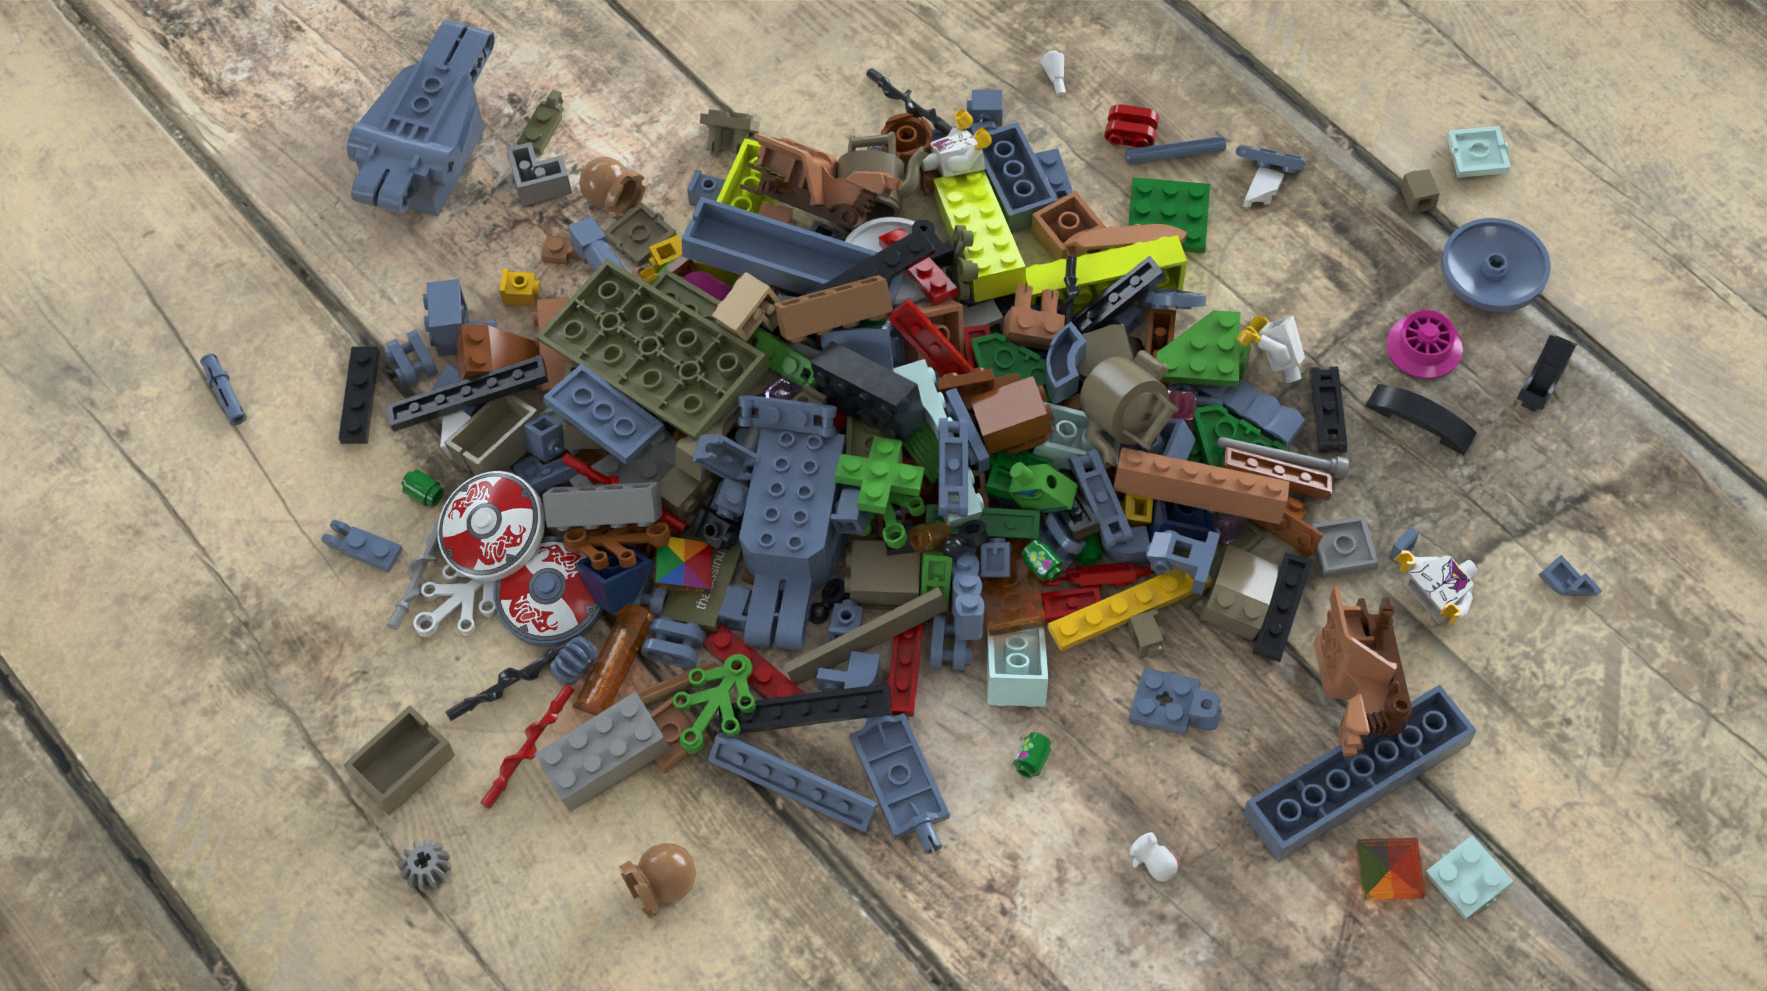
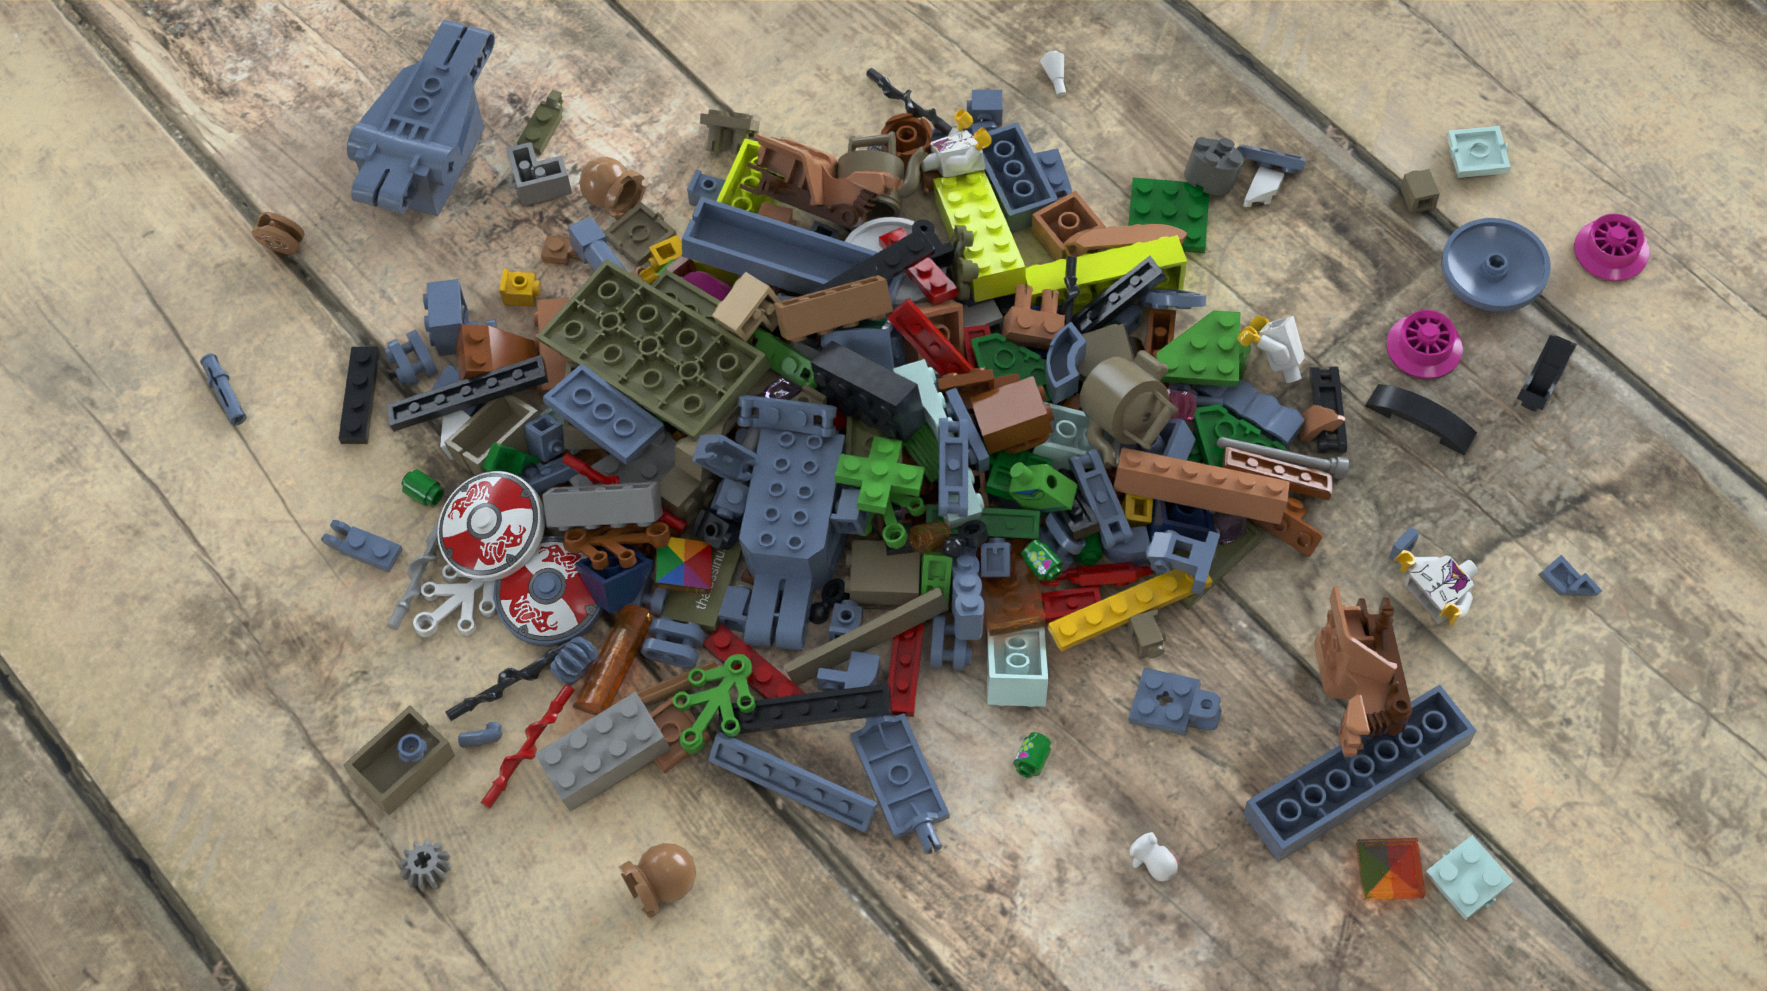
(278, 233): none -> medium nougat head
(406, 743): none -> sand blue plate
(481, 737): none -> sand blue arm
(508, 459): none -> green slope
(1131, 126): red brick -> none
(1175, 150): sand blue axle -> none
(1213, 165): none -> dark grey brick
(1240, 593): dark tan slope -> none
(1282, 607): black plate -> none
(1319, 419): none -> nougat slope
(1345, 547): light grey tile -> none
(1612, 248): none -> dark pink piece

